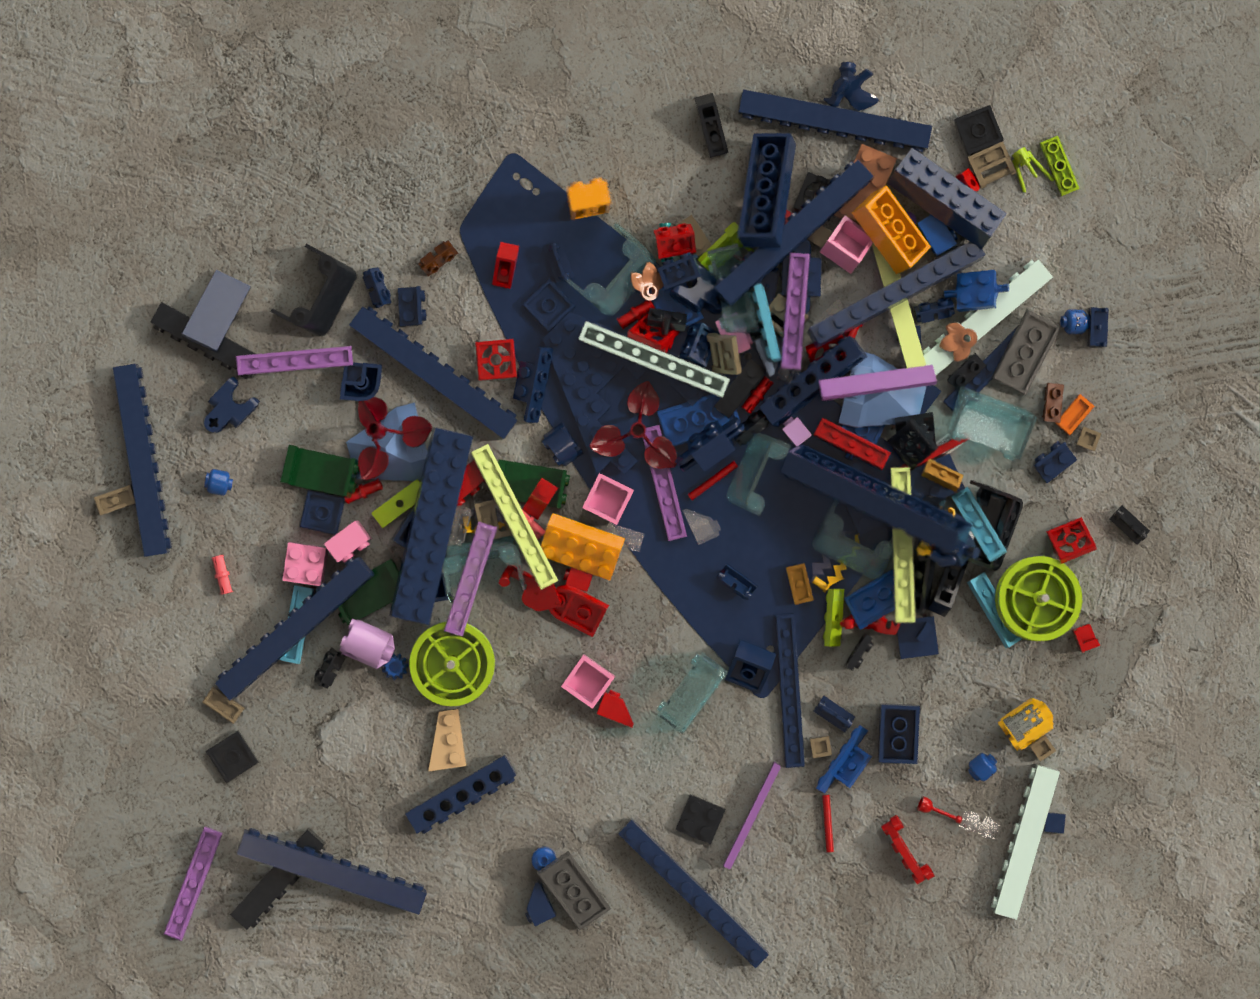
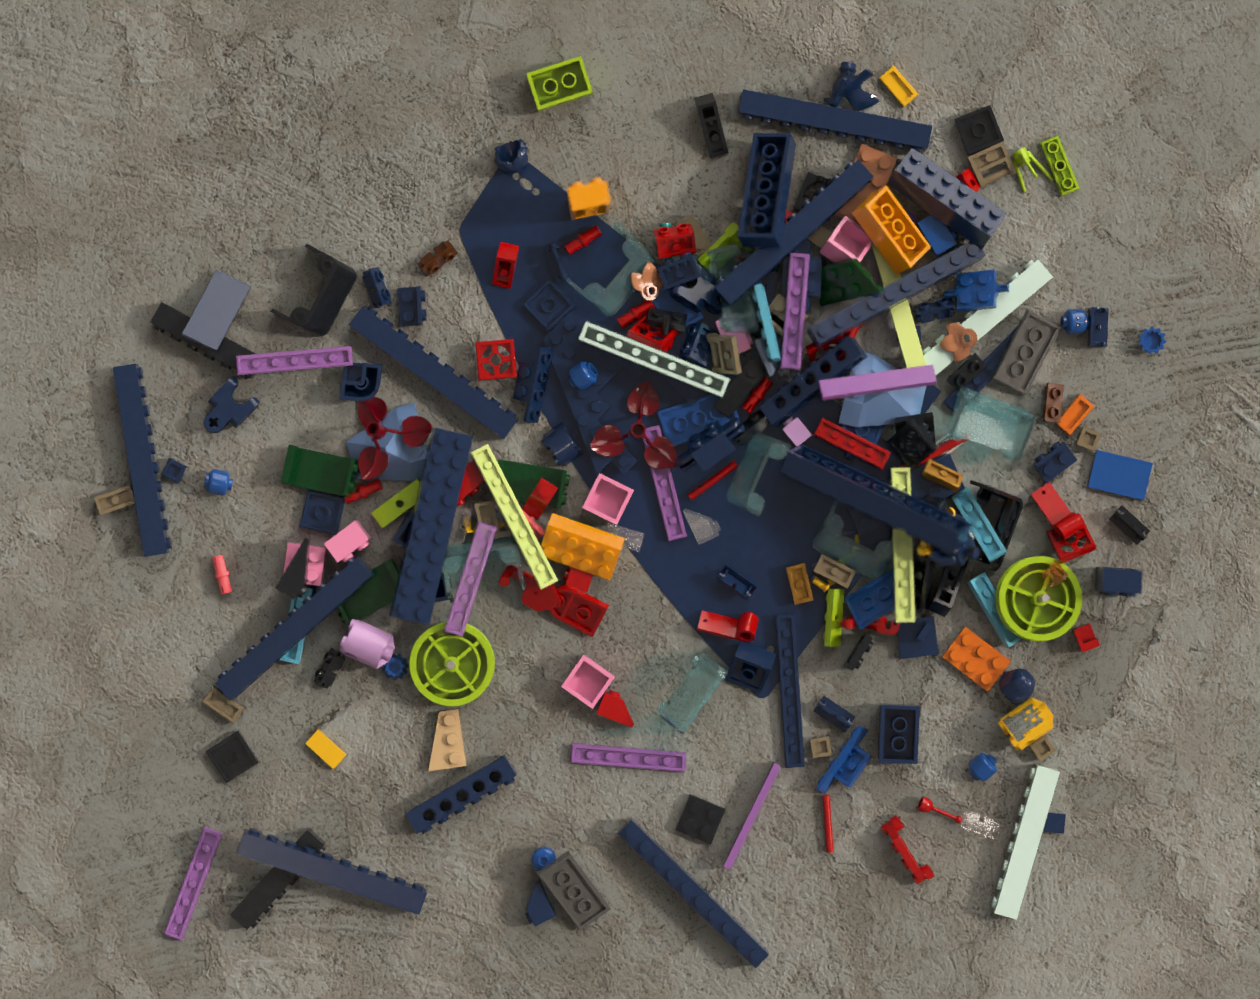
(174, 470): none -> dark blue tile
(295, 576): none -> black slope
(326, 749): none -> yellow tile
(511, 156): none -> dark blue hair
(559, 84): none -> lime brick
(582, 240): none -> red pin
(583, 375): none -> blue head
(628, 757): none -> medium lavender tile
(738, 629): none -> red door
(834, 571): none -> dark tan plate
(845, 281): none -> dark green wing
(898, 86): none -> yellow tile
(976, 658): none -> orange plate
(1017, 685): none -> dark blue hair
(1056, 572): none -> clear orange tile
(1057, 512): none -> red door
(1119, 475): none -> blue tile
(1121, 580): none -> dark blue brick
(1152, 340): none -> blue piece

